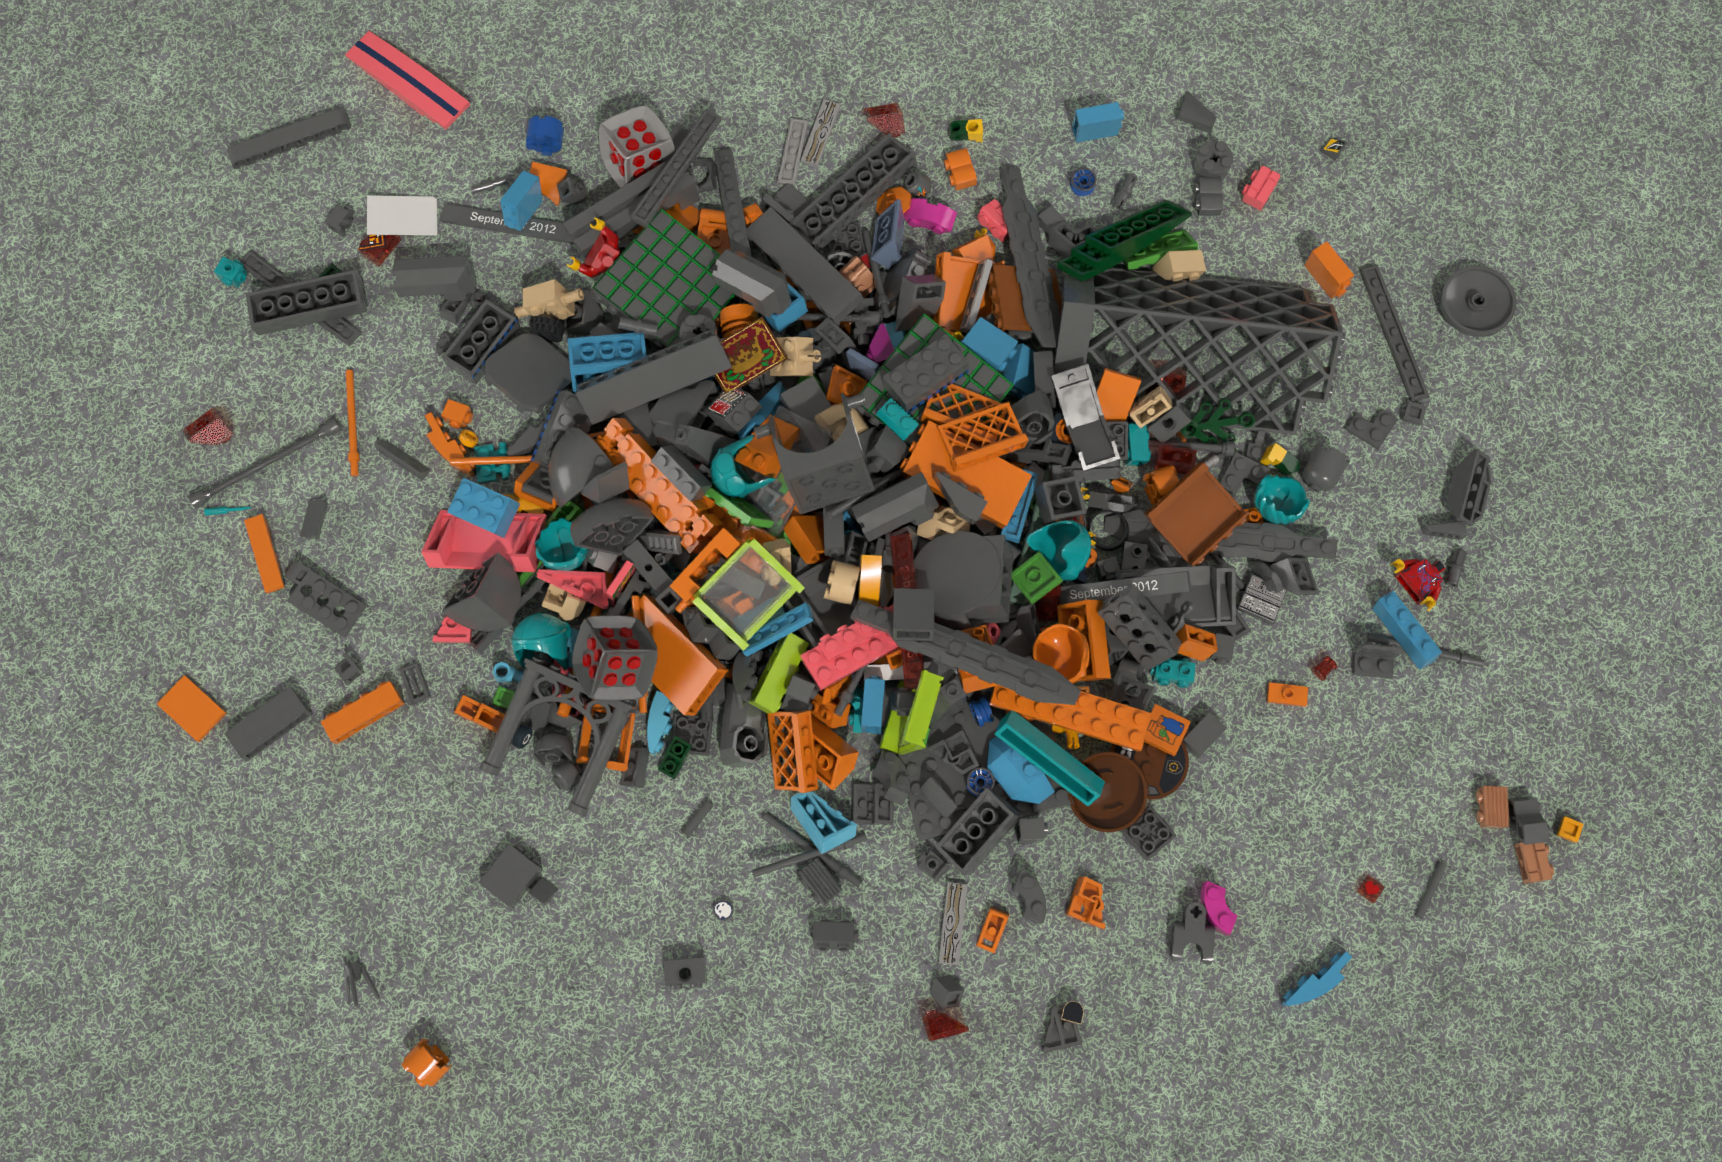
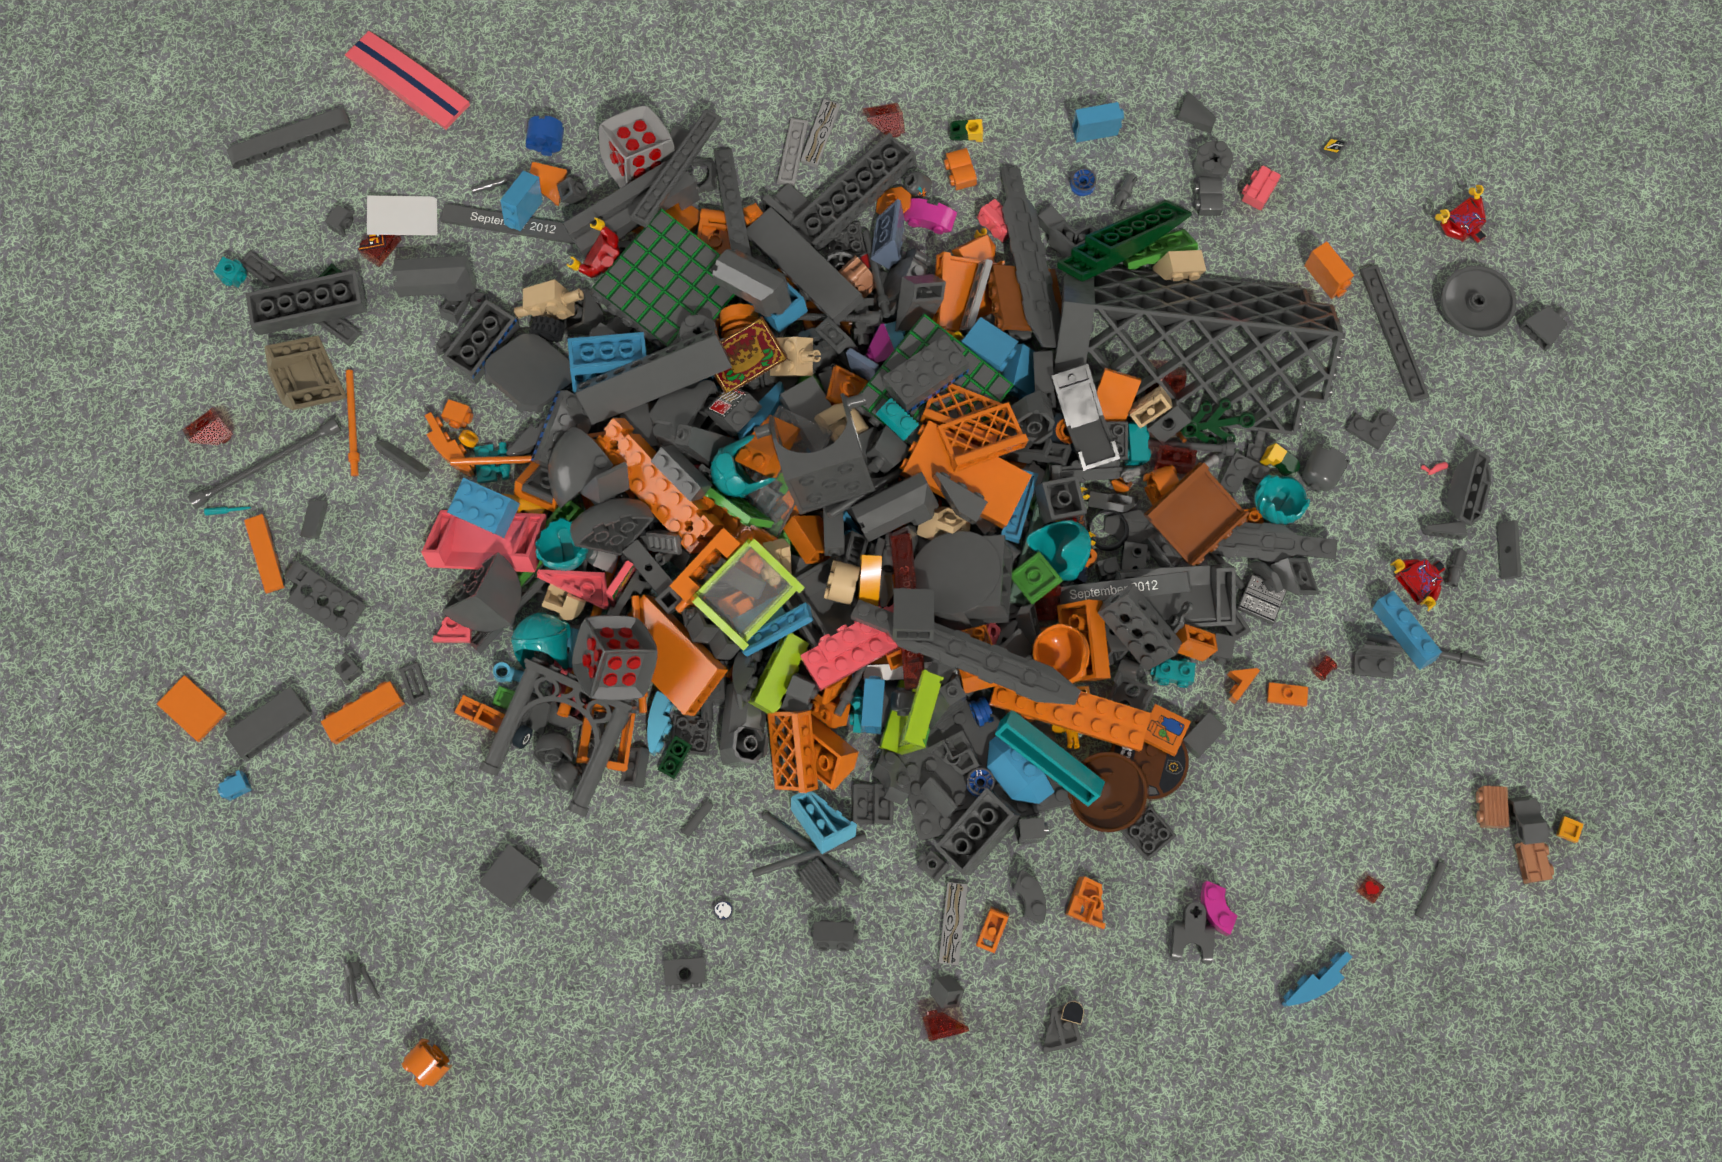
(234, 786): none -> dark azure brick
(303, 373): none -> dark tan slope
(638, 326): dark grey pin -> none
(1127, 474): none -> light grey arm
(1244, 679): none -> orange slope
(1414, 413): dark grey plate -> none
(1438, 467): none -> coral piece
(1466, 218): none -> red torso
(1509, 550): none -> dark grey tile
(1545, 326): none -> dark grey torso

